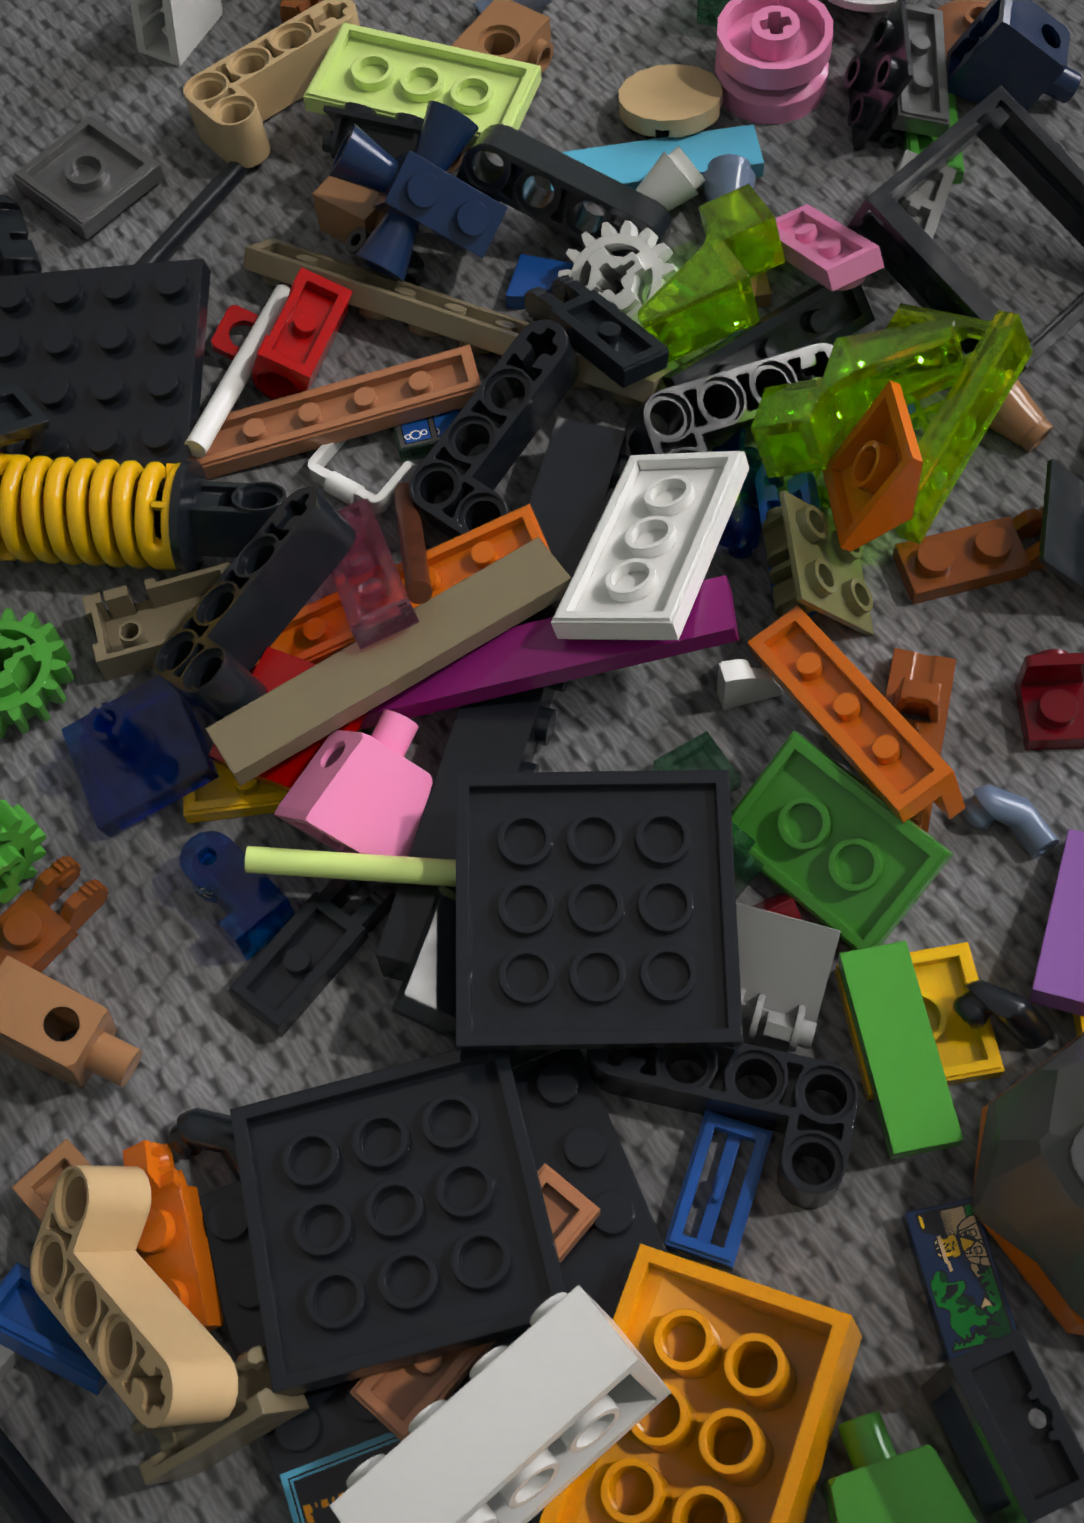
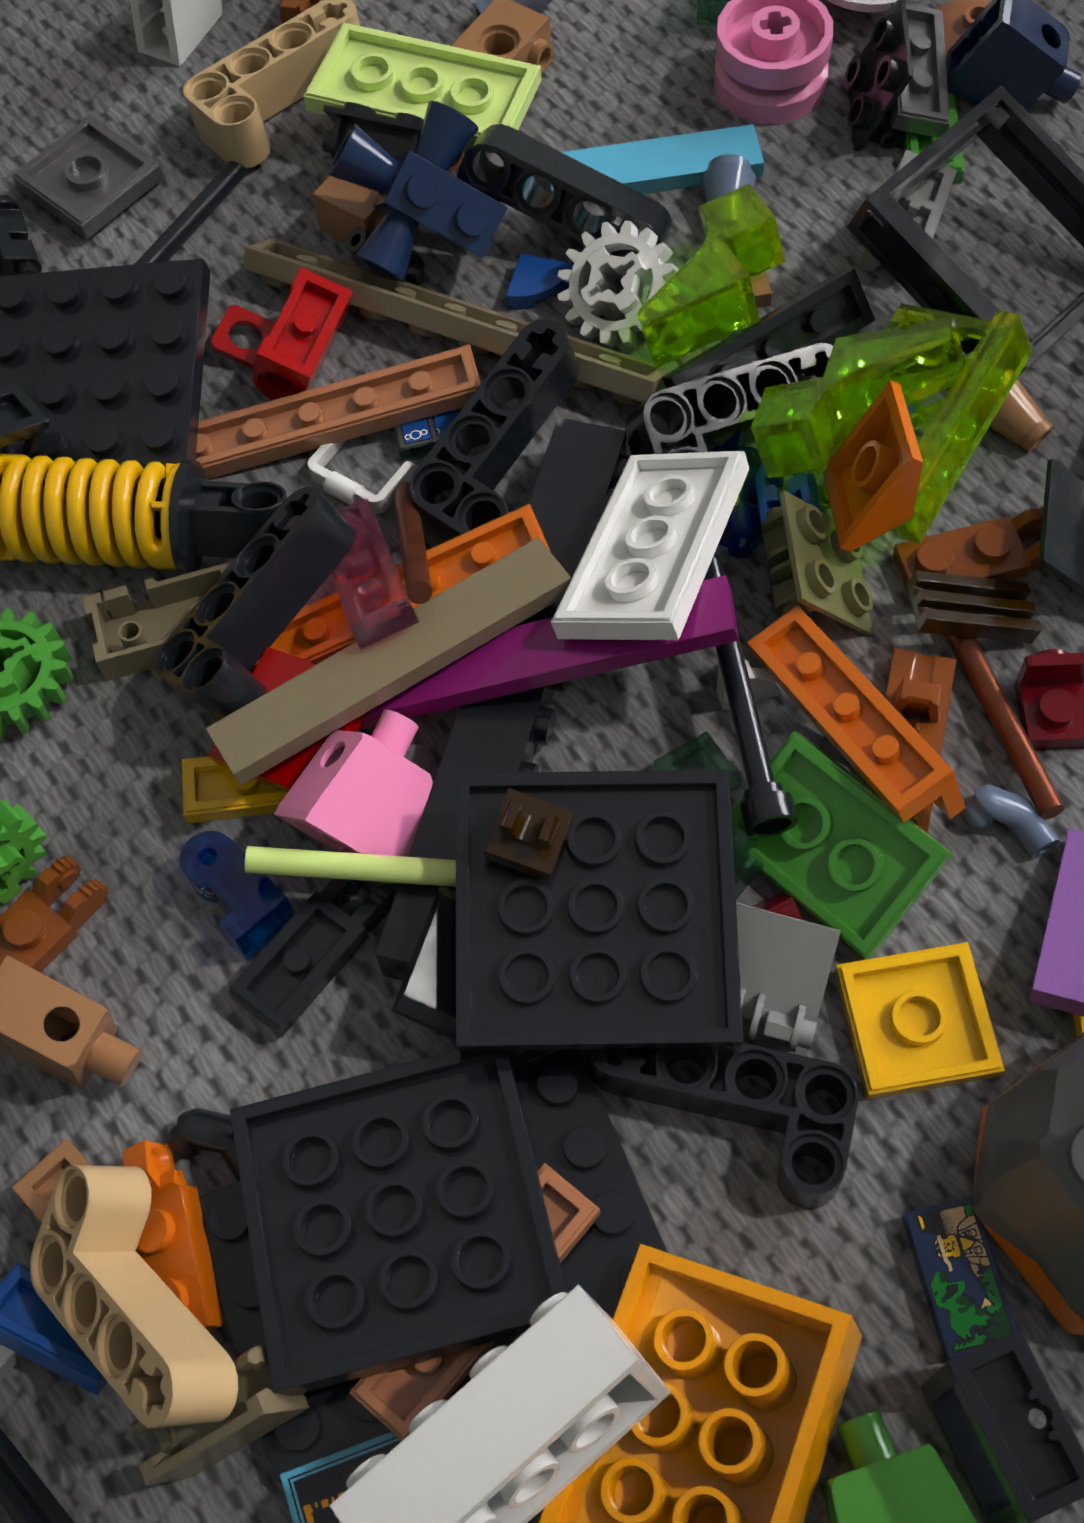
(138, 755): clear blue tile -> none
(235, 376): white bar -> none
(529, 834): none -> dark brown tile
(599, 330): black hinge -> none
(670, 99): tan tile -> none
(672, 180): white cone -> none
(701, 1247): blue tile -> none
(766, 806): none -> black piece
(827, 249): bright pink plate -> none
(899, 1050): bright green tile -> none
(971, 599): none -> dark brown tile
(1007, 726): none -> copper bar
(1011, 1009): black arm -> none

